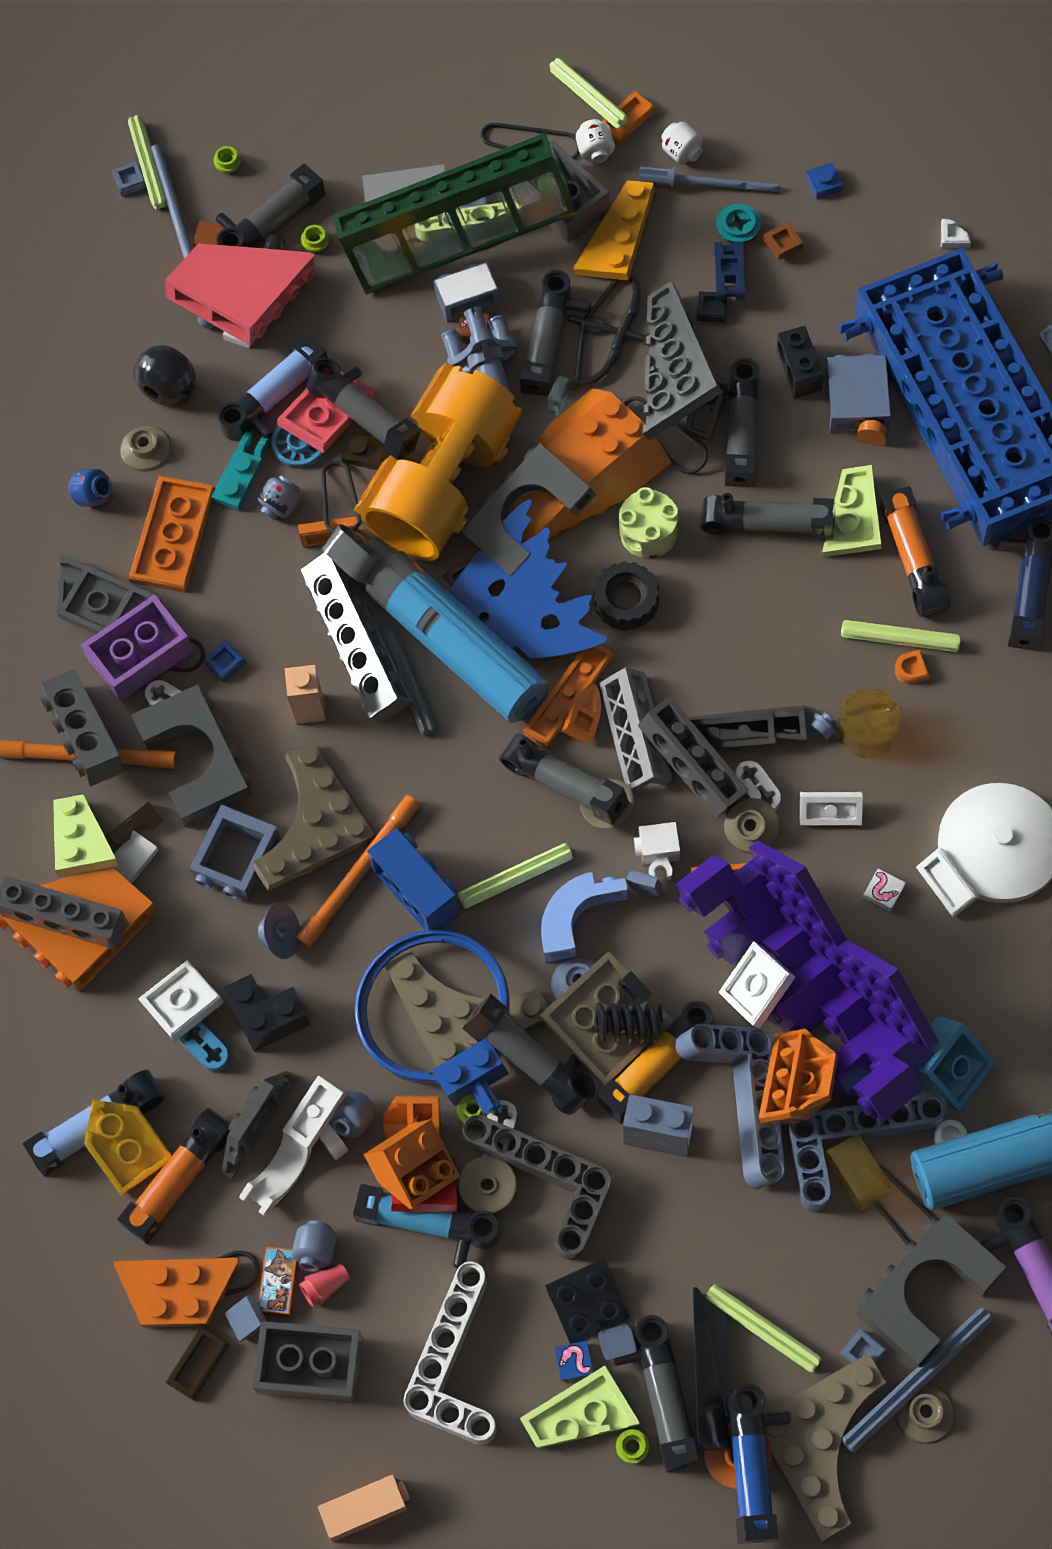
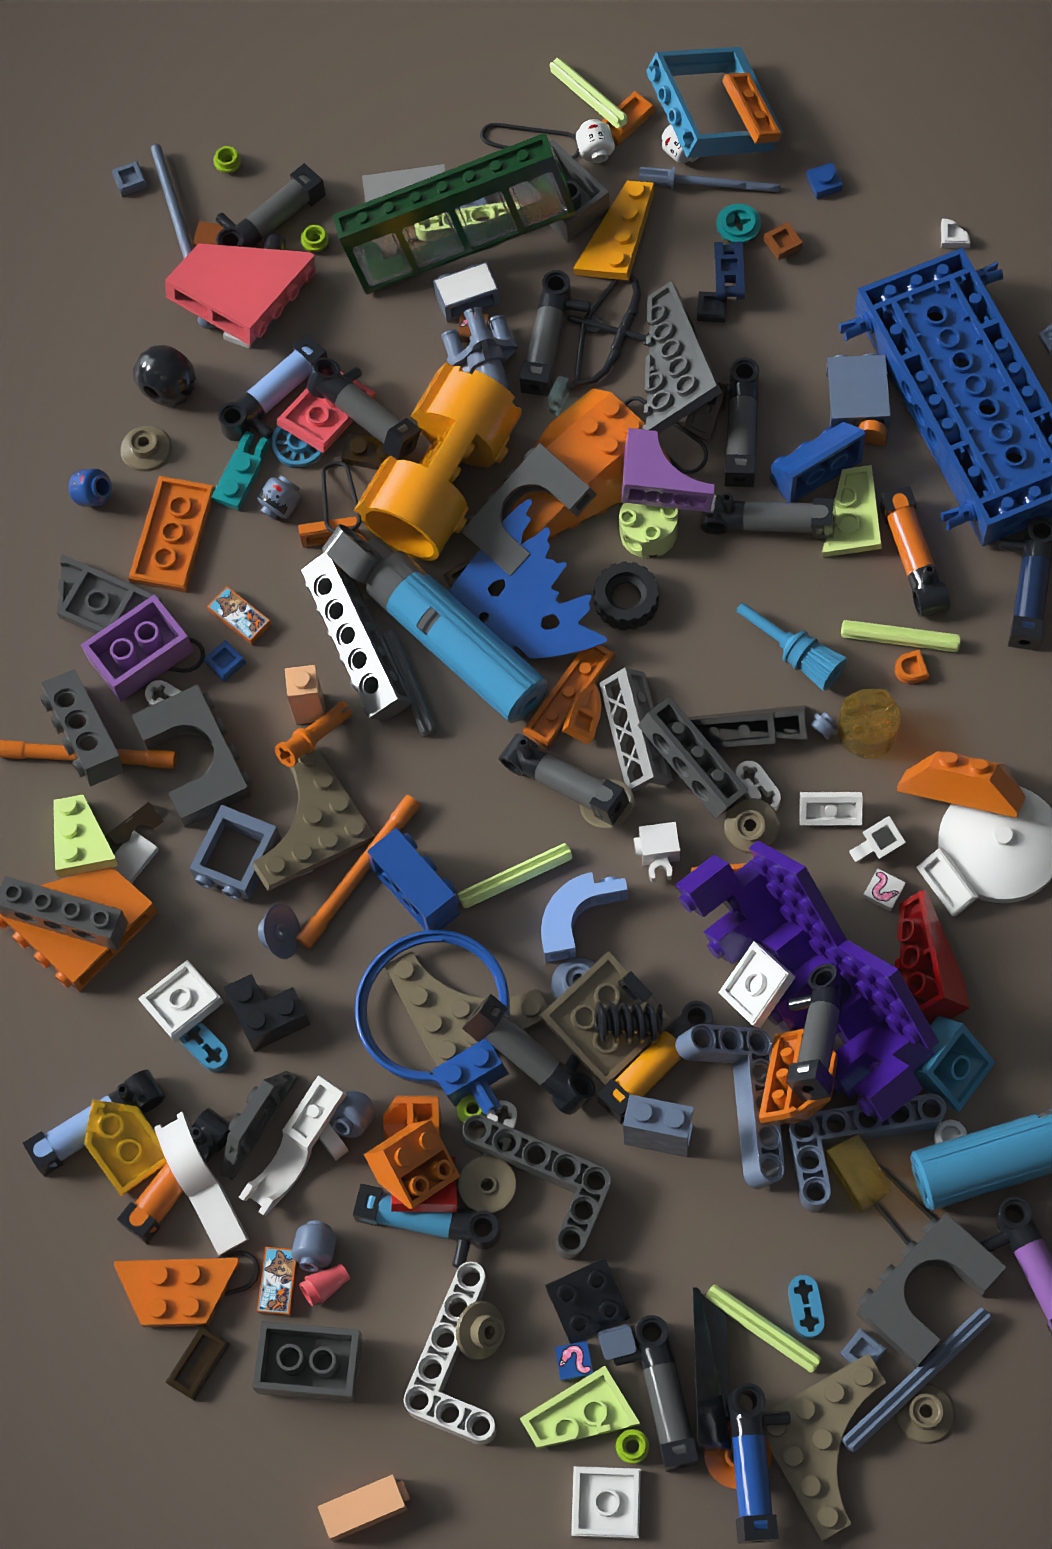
(147, 162): yellowish green axle -> none
(200, 1185): none -> white piece
(239, 615): none -> tile
(245, 1318): sand blue tile -> none
(305, 740): none -> orange pin
(470, 1329): none -> dark tan piece
(606, 1502): none -> white tile
(644, 884): sand blue tile -> none
(655, 481): none -> medium lavender arch
(702, 61): none -> dark azure window
(752, 108): none -> orange tile
(799, 362): black brick -> none
(801, 650): none -> dark azure piece
(811, 1074): none -> piece
(814, 1306): none -> dark azure beam
(818, 461): none -> blue slope
(881, 839): none -> white brick
(928, 960): none -> red wedge
(965, 782): none -> orange wedge

